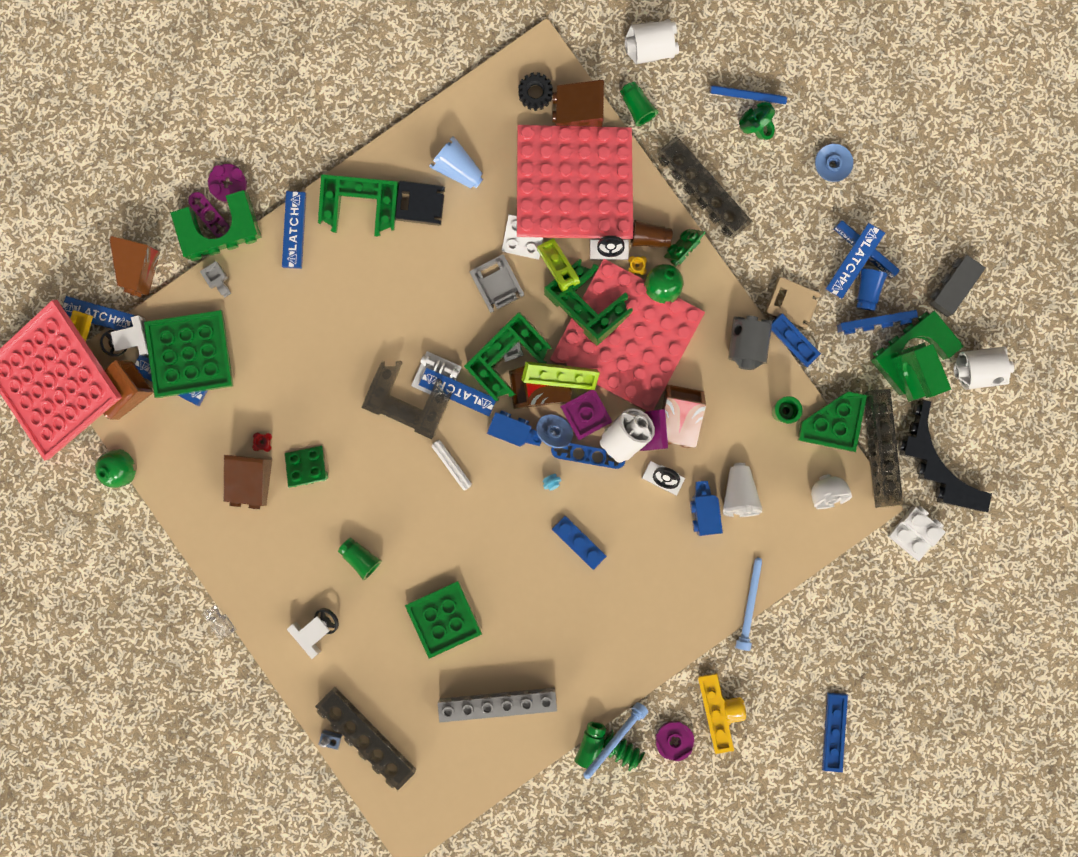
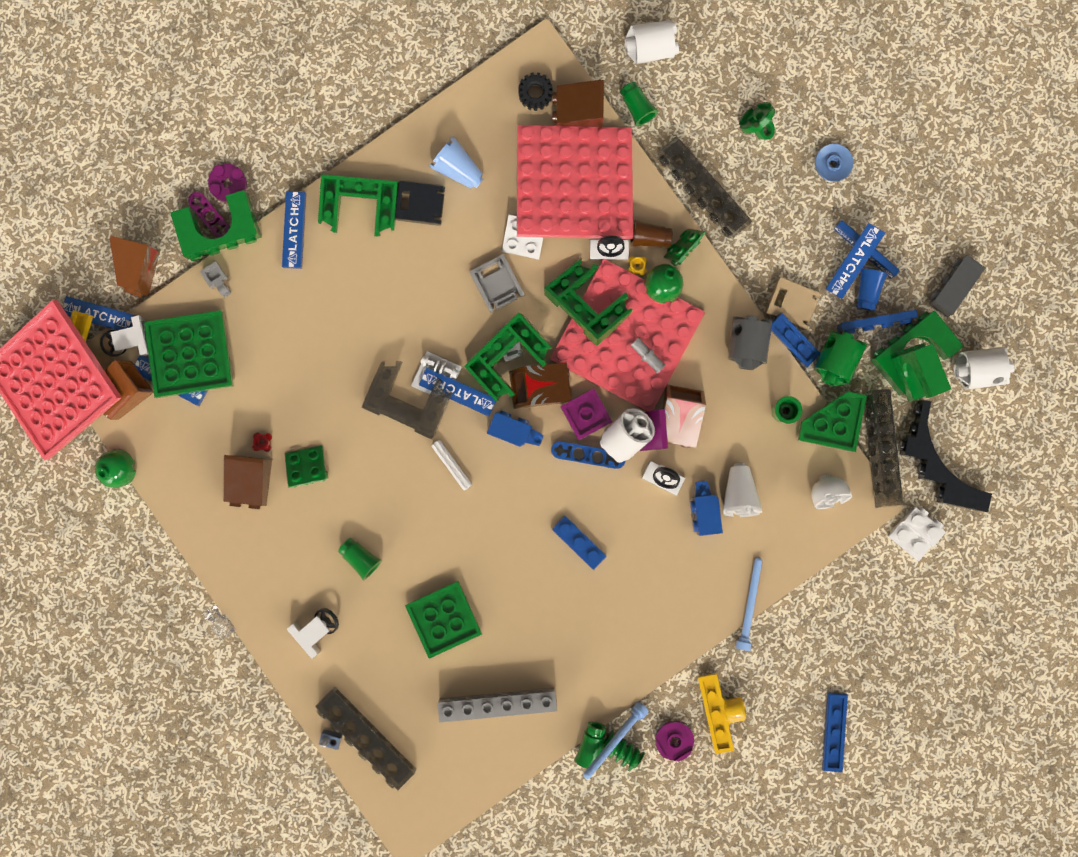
(551, 482): medium azure plate -> none
(554, 431): medium blue dish -> none
(558, 264): lime plate -> none
(560, 375): lime plate -> none
(647, 355): none -> light grey pin
(748, 94): blue tile -> none
(839, 358): none -> green cylinder

